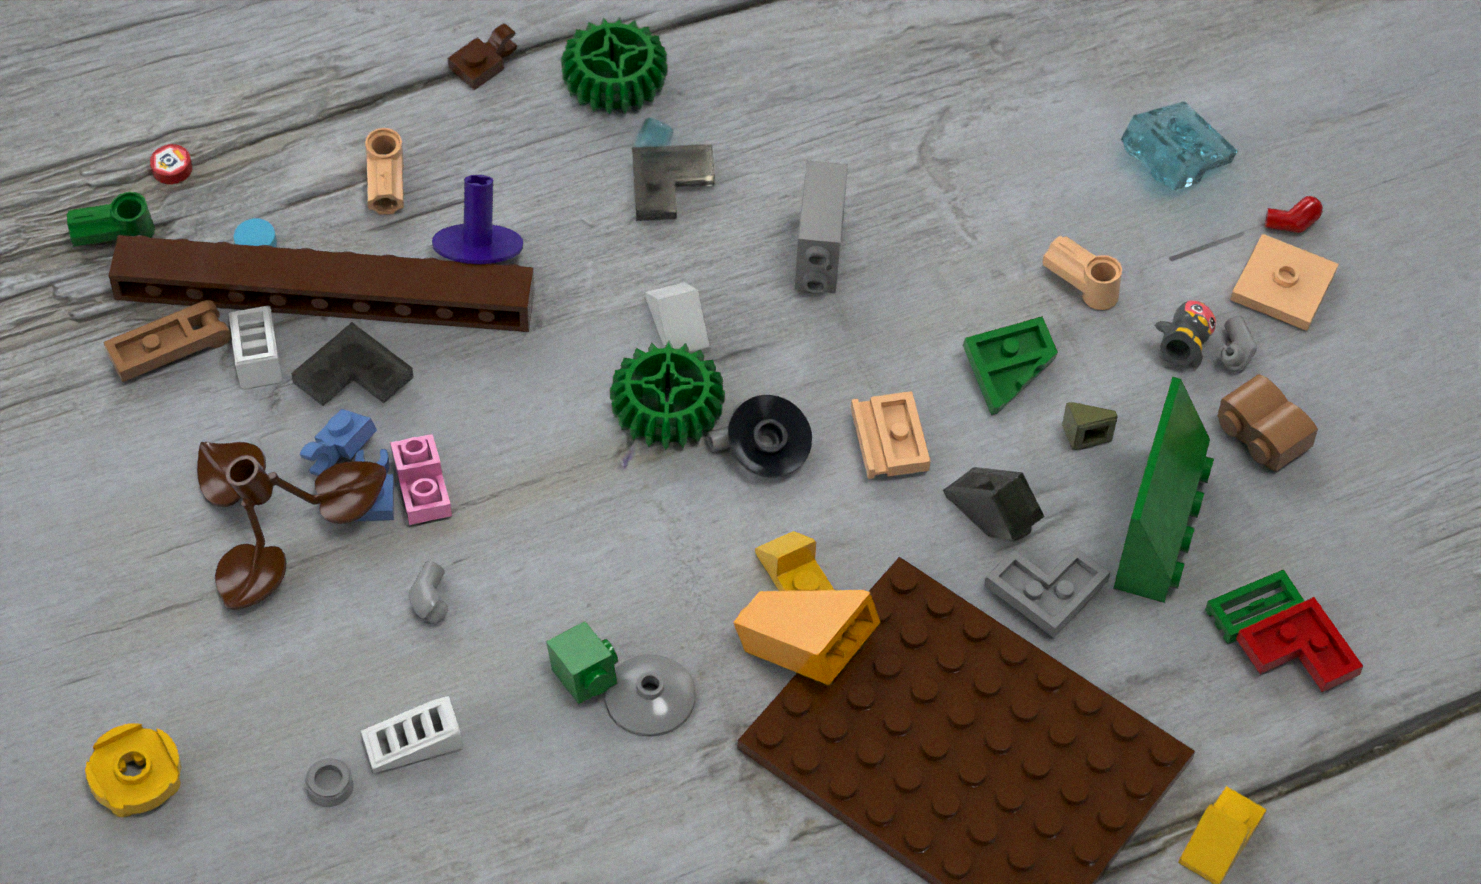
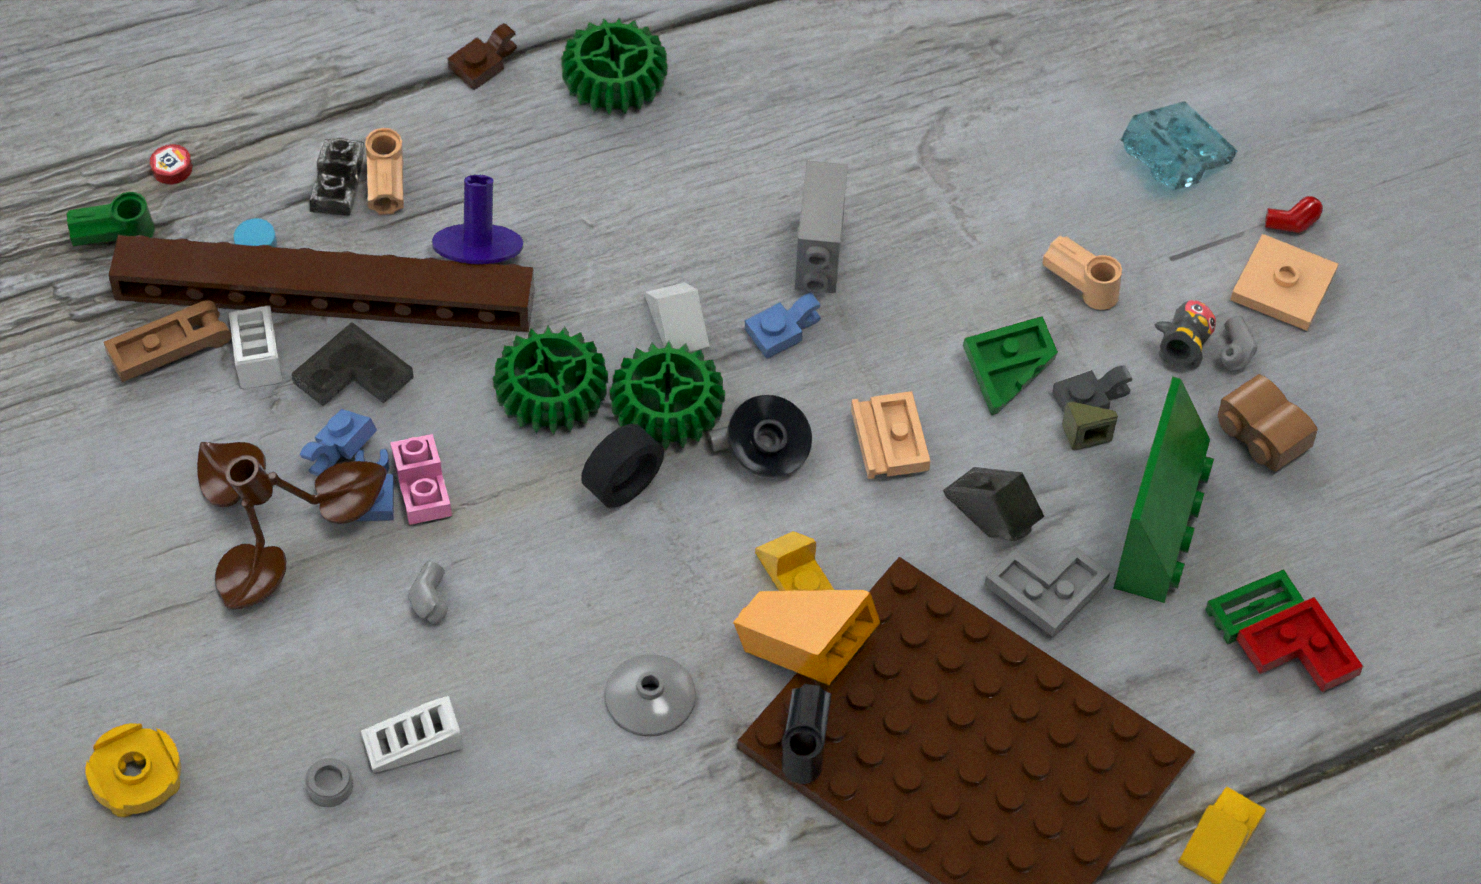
(337, 176): none -> clear smoke slope
(549, 387): none -> green gear
(583, 662): green brick -> none
(622, 465): none -> black tyre
(653, 134): clear light blue piece -> none
(662, 169): clear smoke plate -> none
(781, 328): none -> medium blue plate
(805, 733): none -> black piece
(1093, 392): none -> dark grey plate

